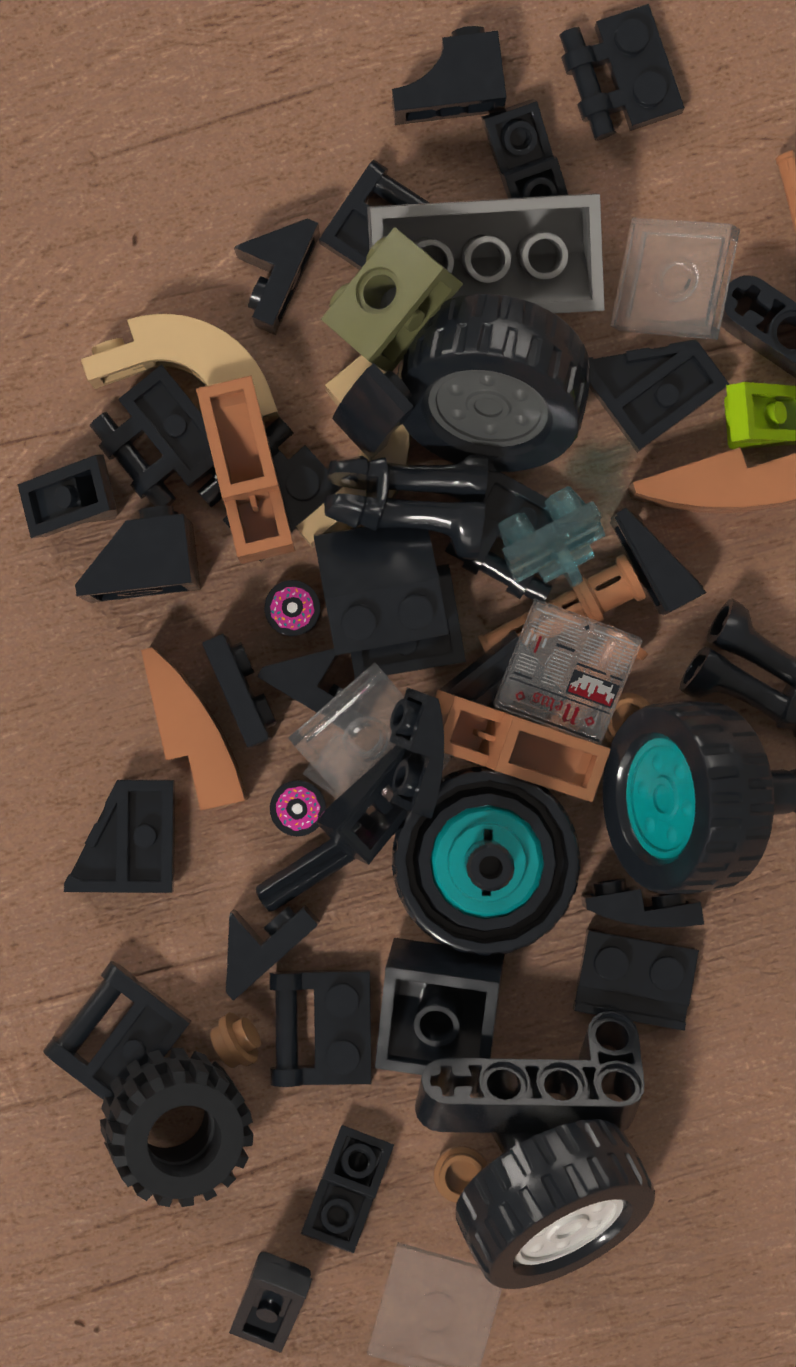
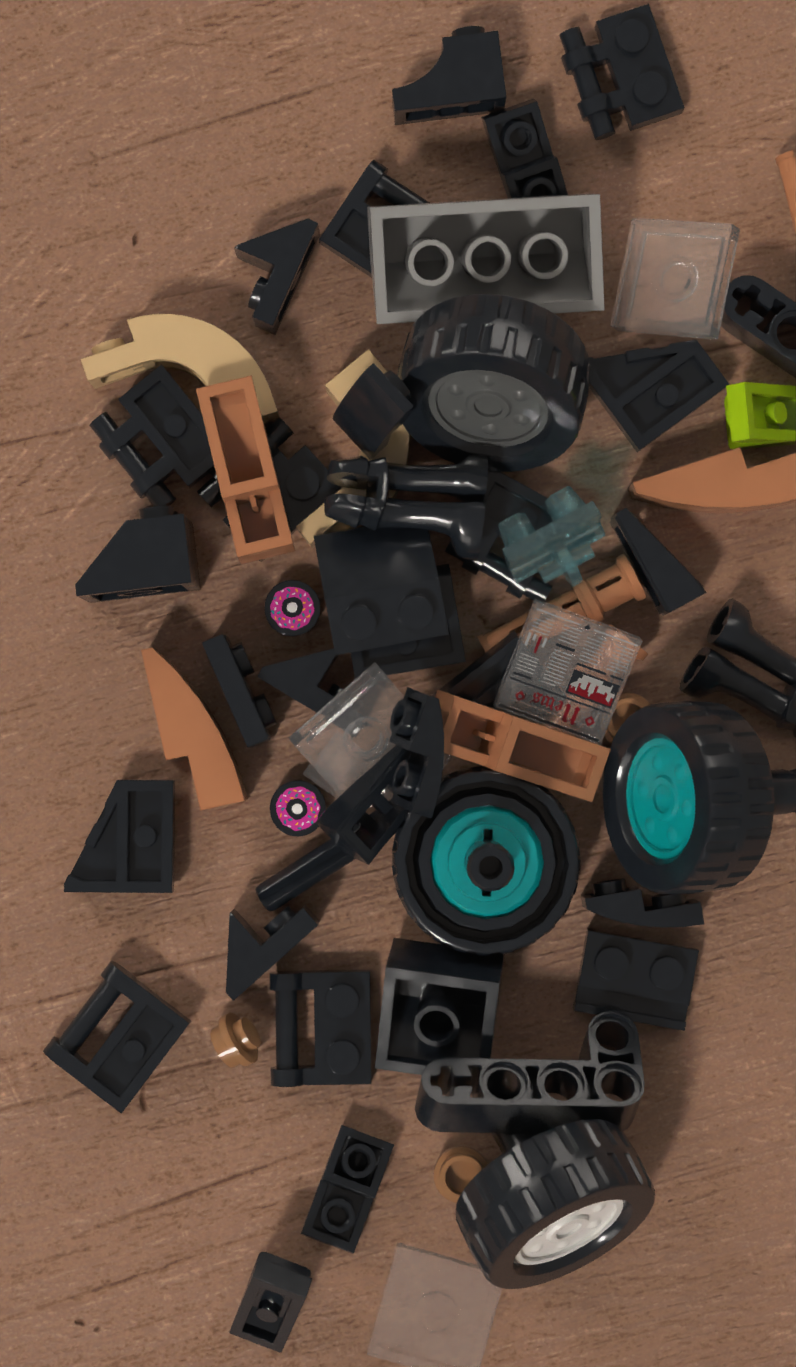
(68, 497): black slope -> none
(202, 1160): black tyre -> none
(420, 291): olive brick -> none

